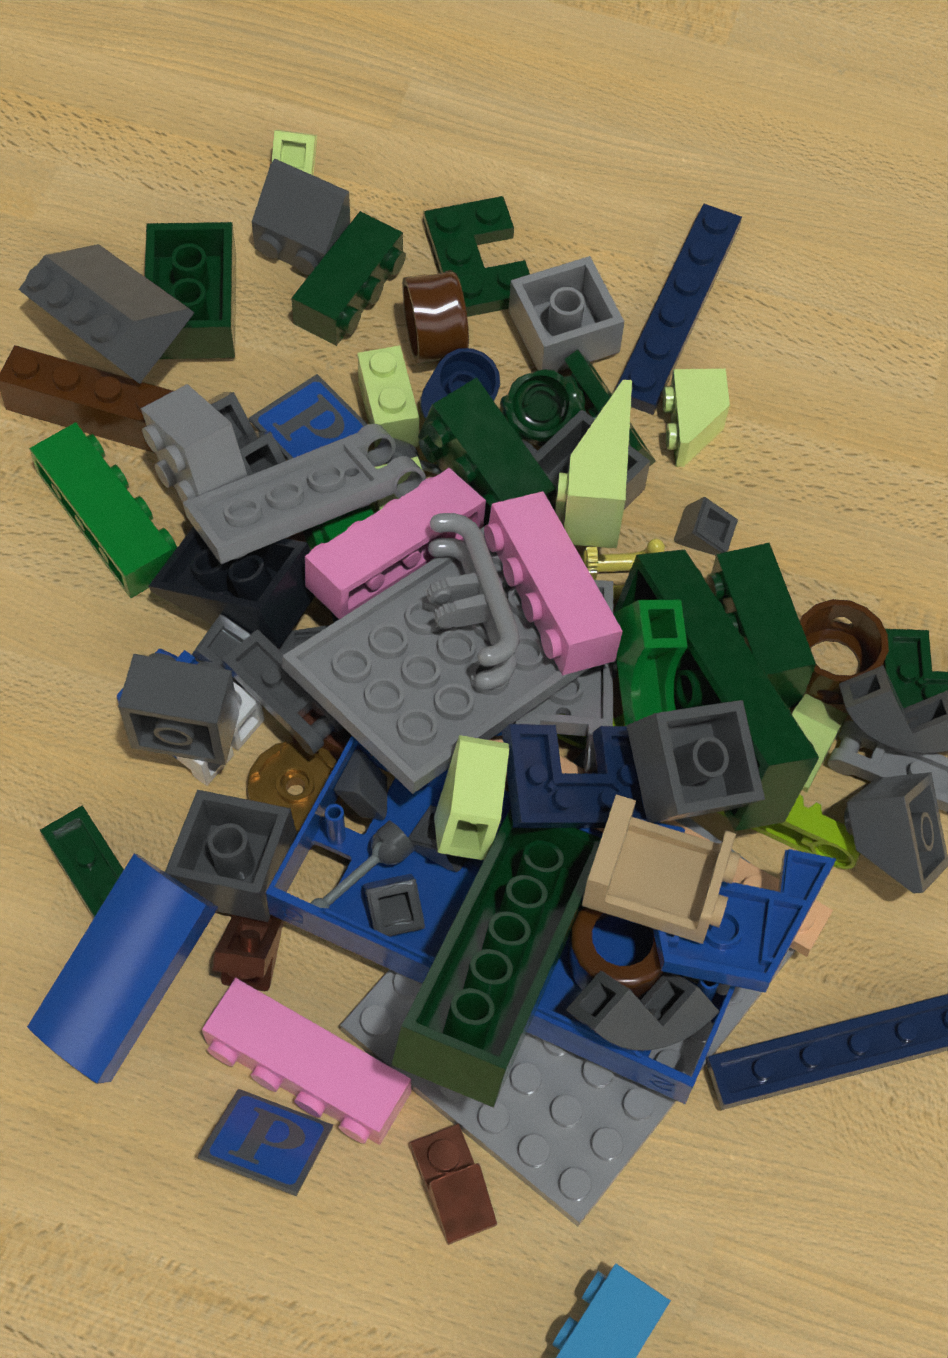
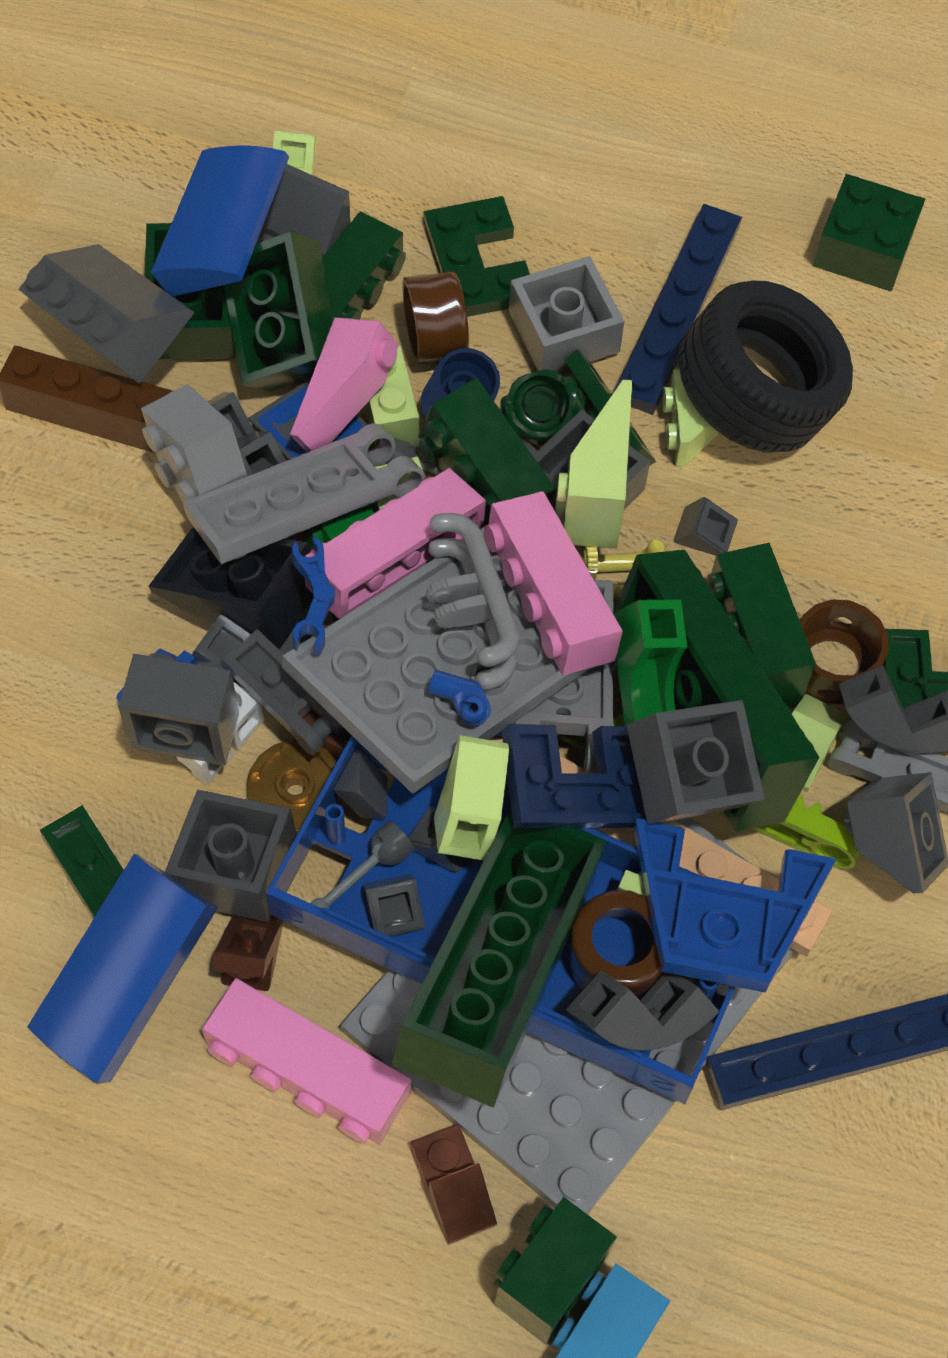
(103, 507): green brick -> none
(219, 218): none -> blue slope
(266, 1142): piece -> none
(280, 312): none -> dark green brick
(323, 595): none -> blue piece
(344, 380): none -> bright pink slope
(465, 694): none -> blue arm
(553, 1270): none -> dark green brick
(659, 875): tan panel -> none
(737, 394): none -> black tyre
(868, 232): none -> dark green brick

